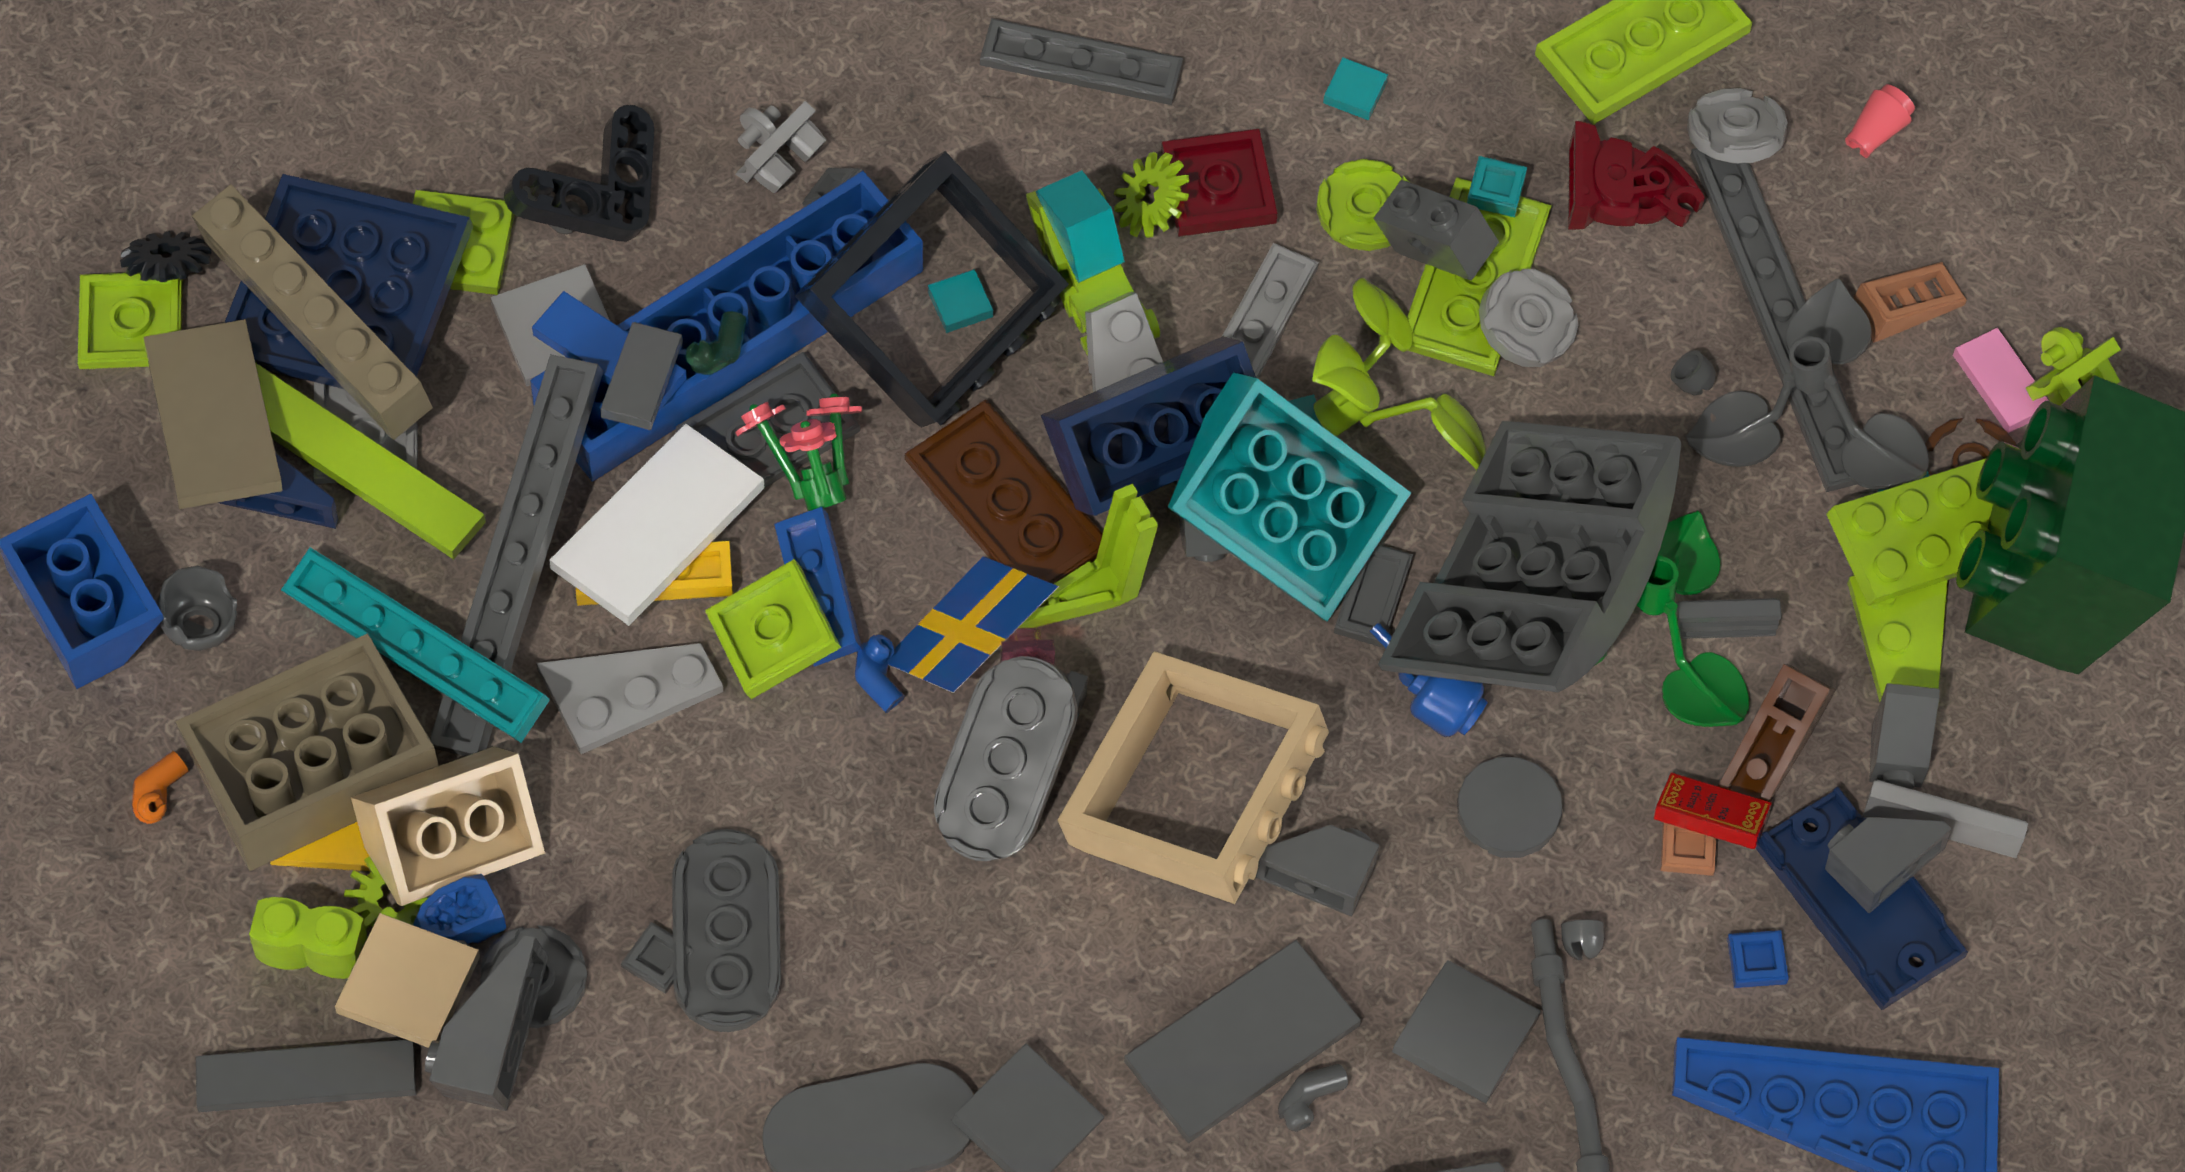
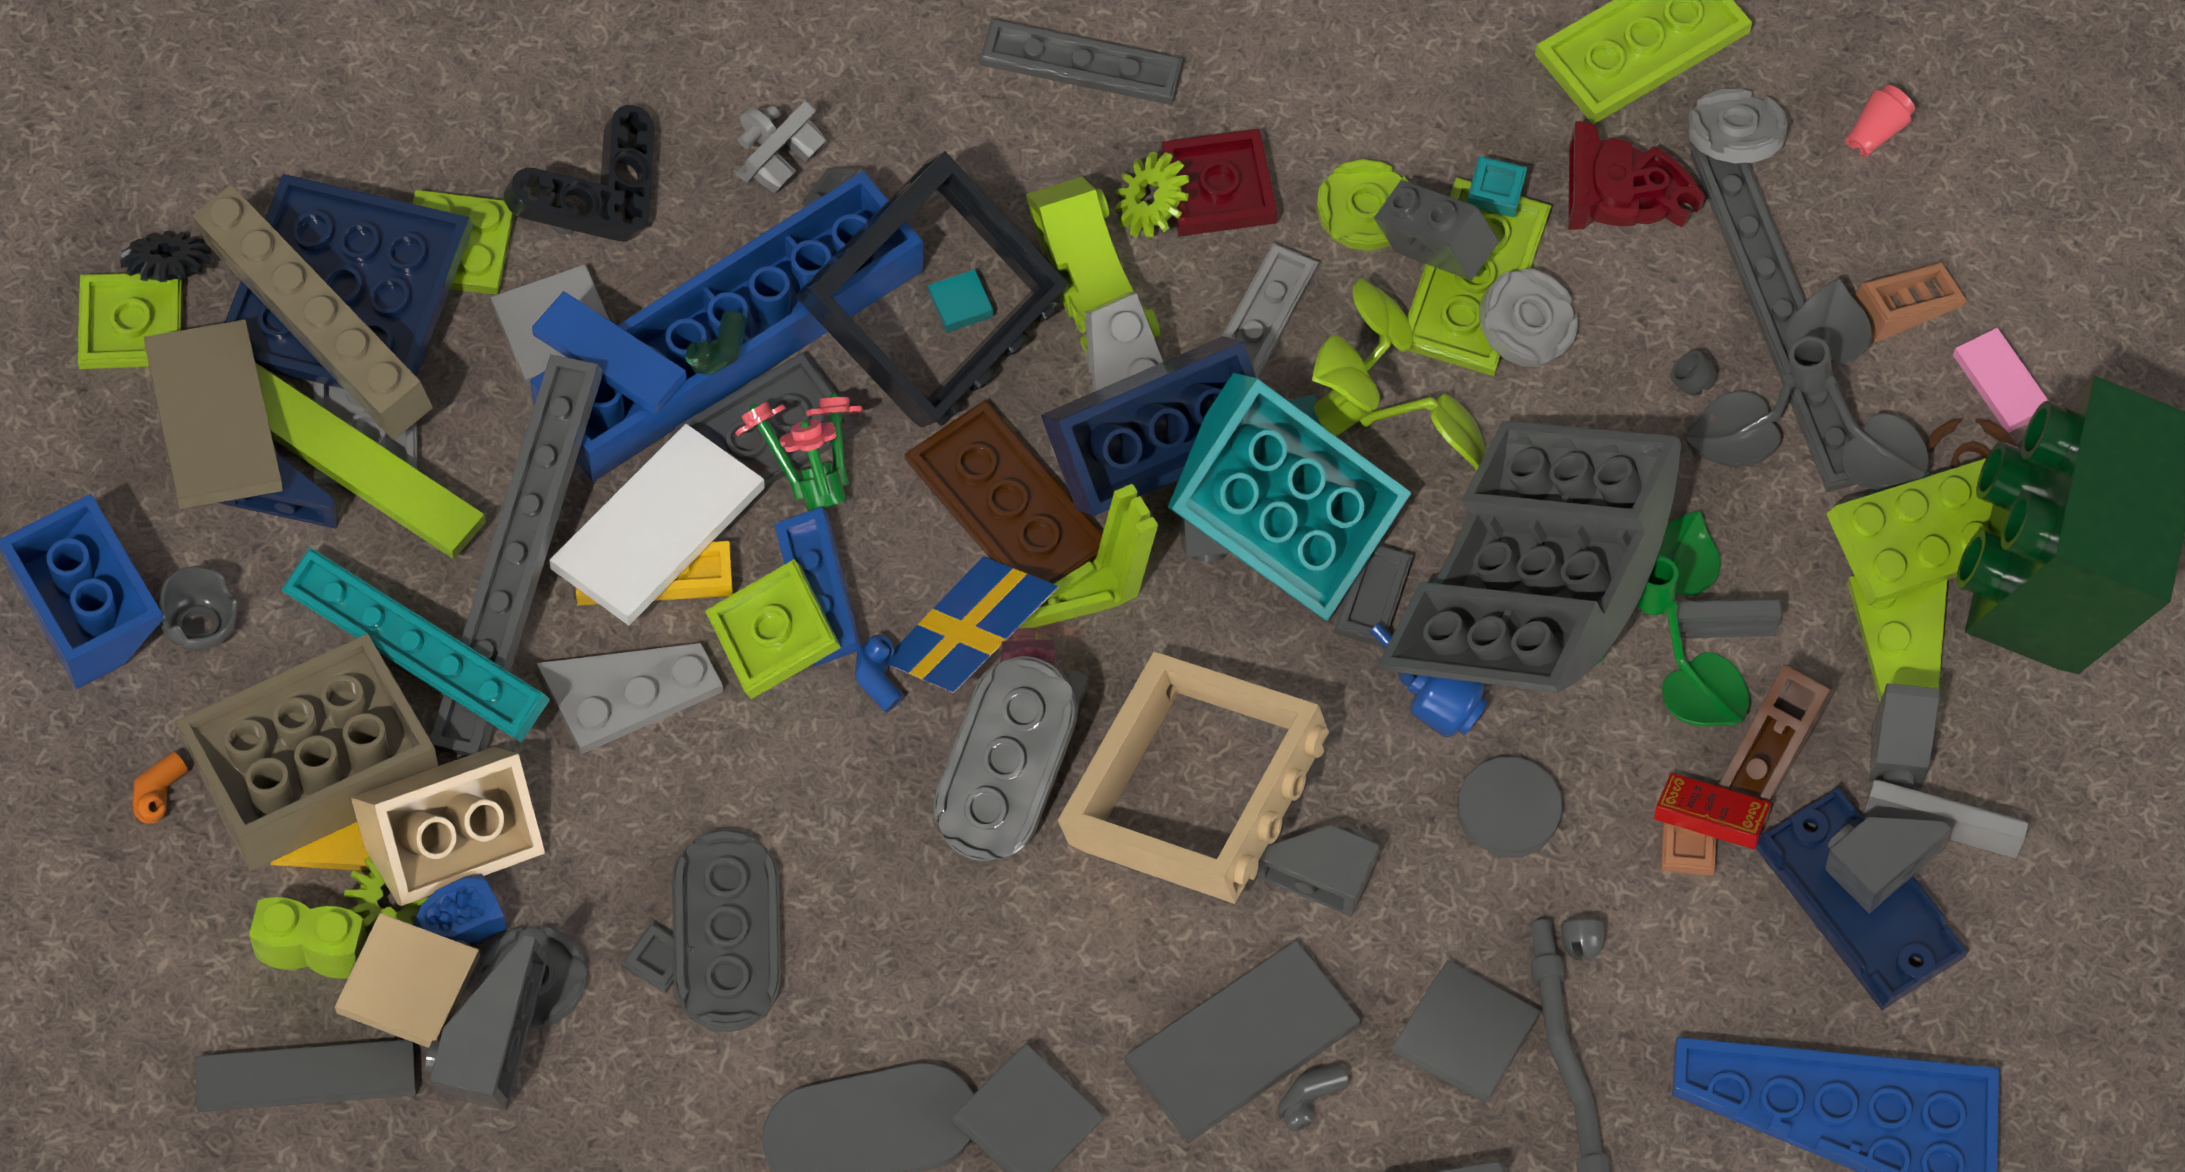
(641, 376): dark grey tile -> none
(1082, 225): teal slope -> none
(1355, 88): teal tile -> none
(1757, 959): blue tile -> none
(2070, 362): lime hips -> none

